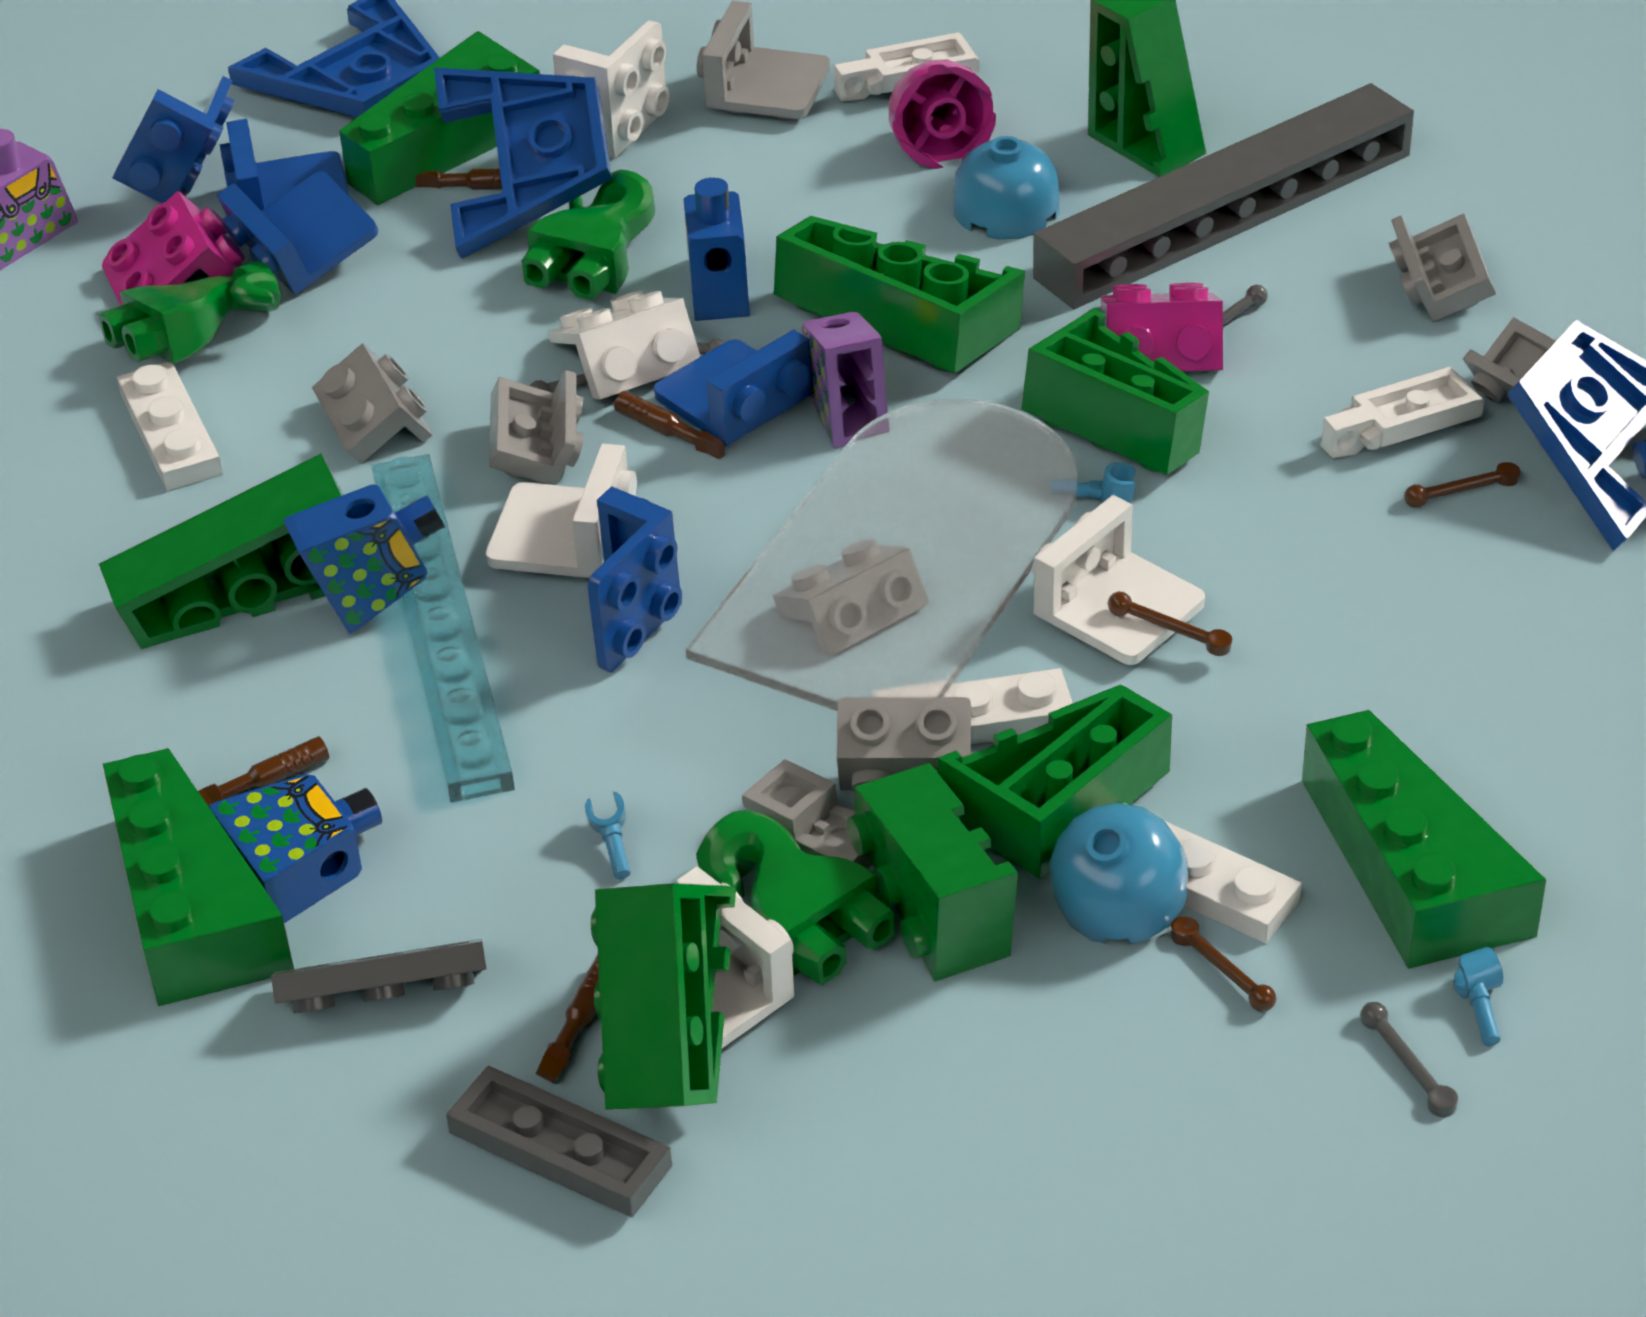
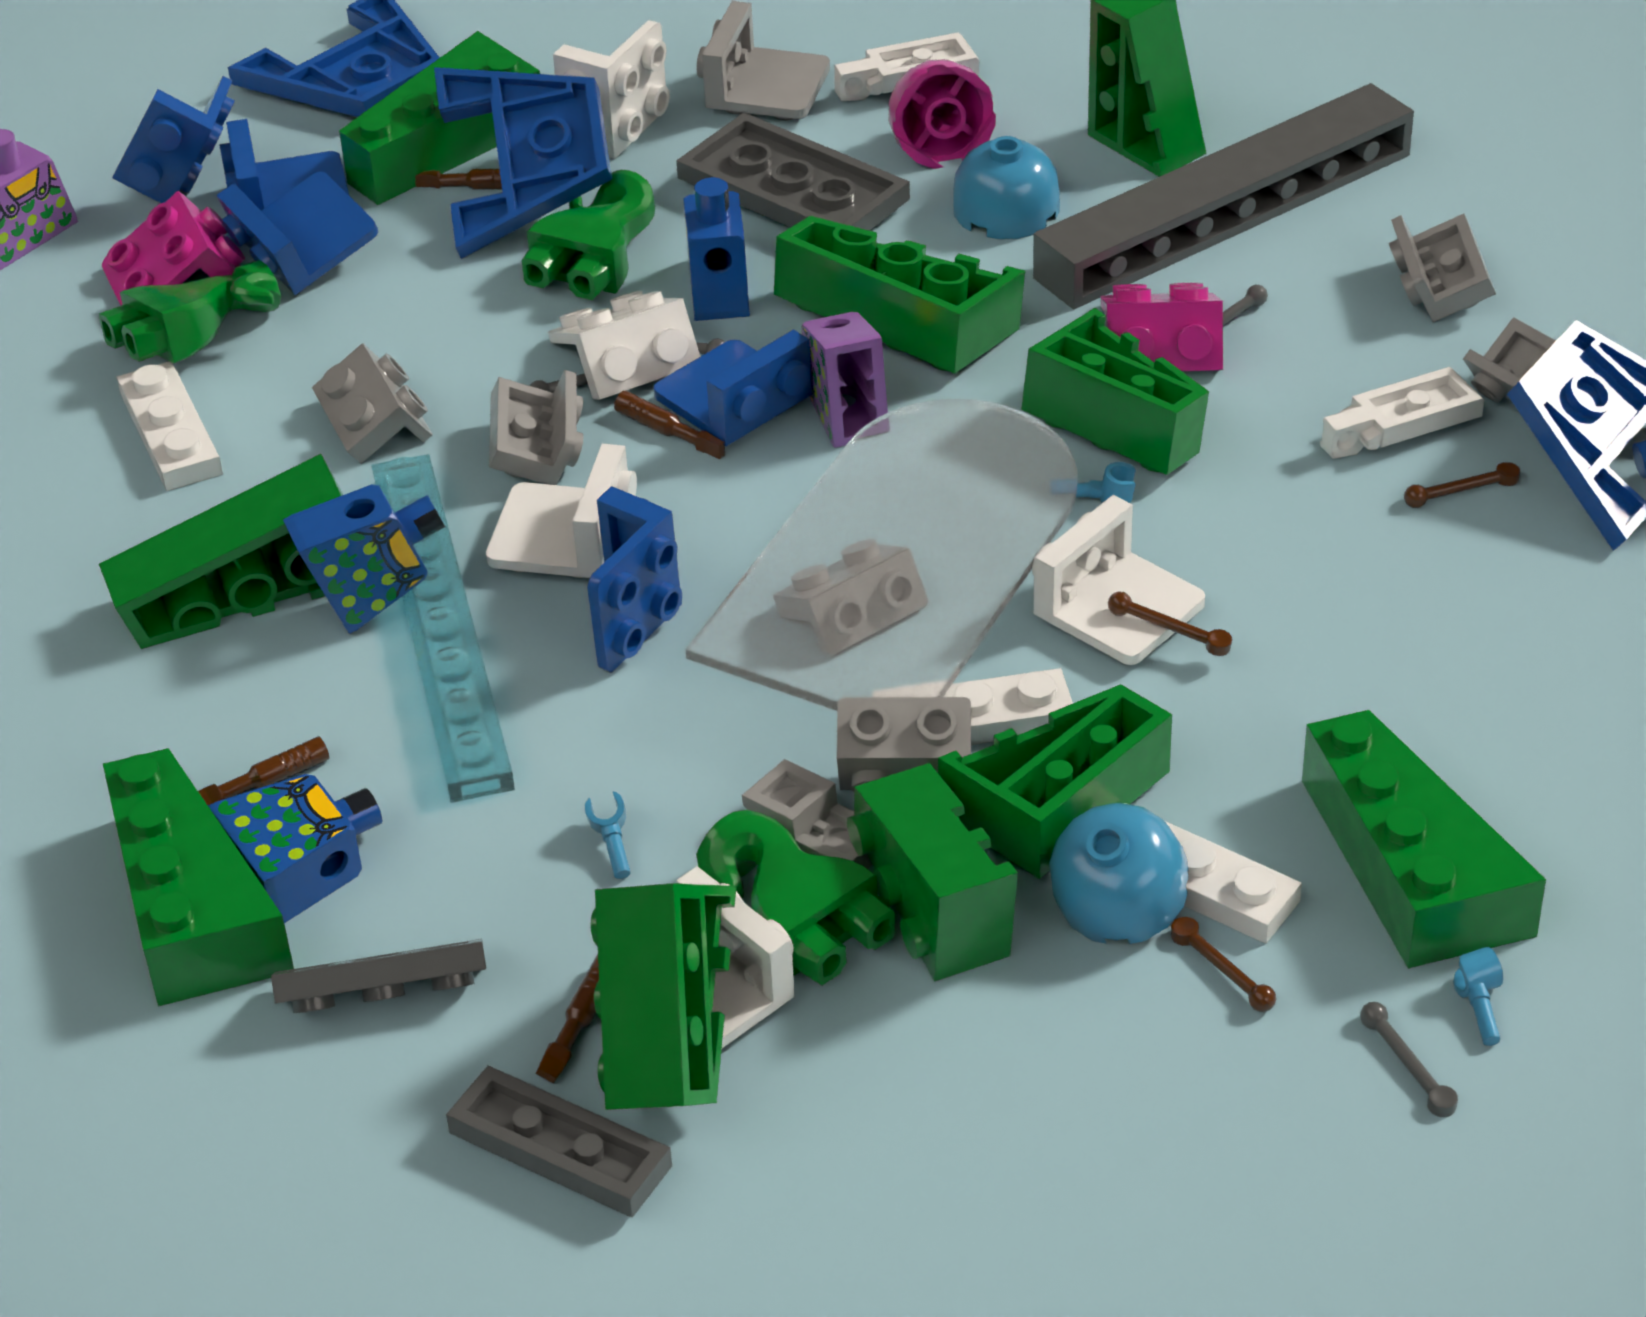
(793, 176): none -> dark grey plate

